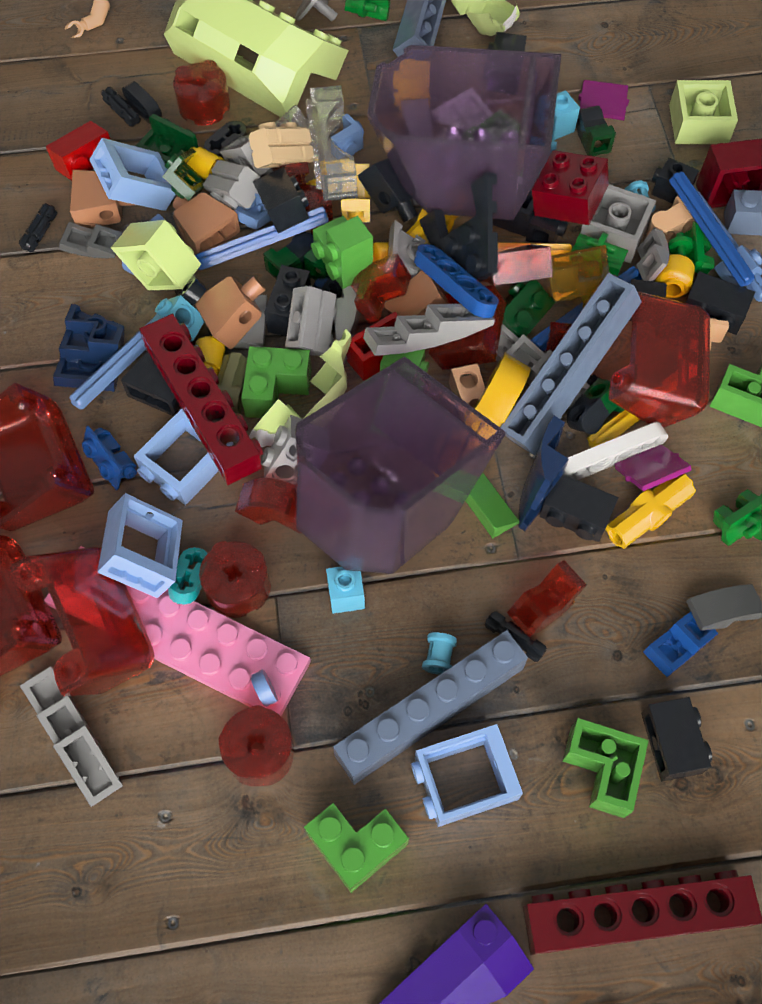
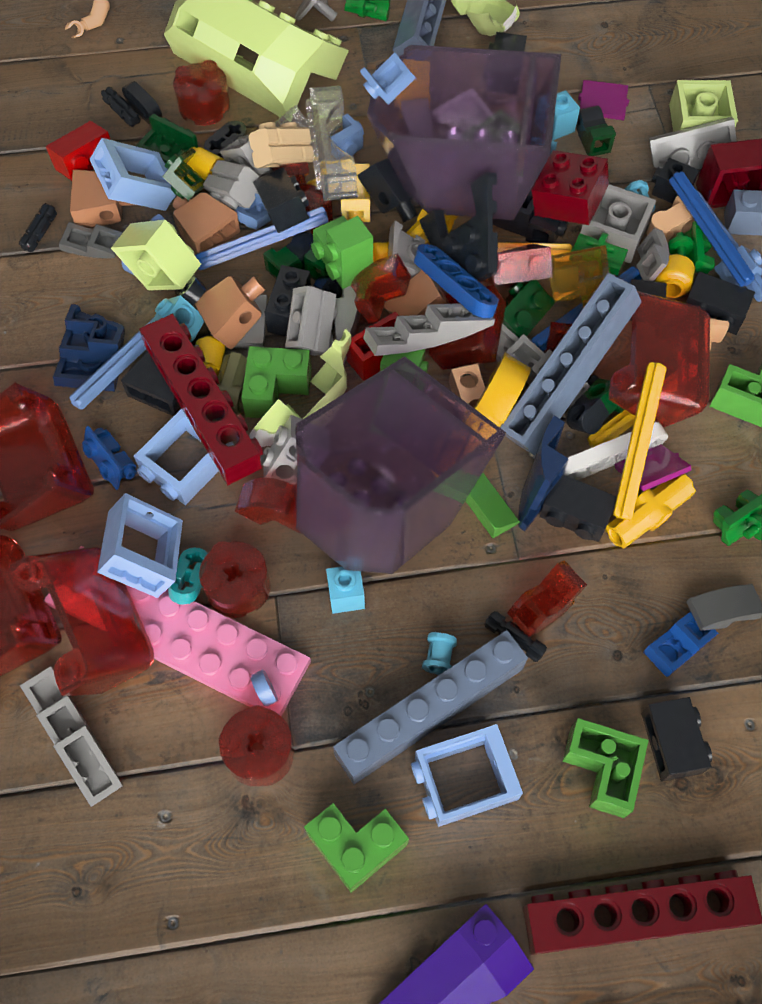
(388, 79): none -> medium blue bracket
(639, 441): none -> yellow axle
(692, 143): none -> light grey wing

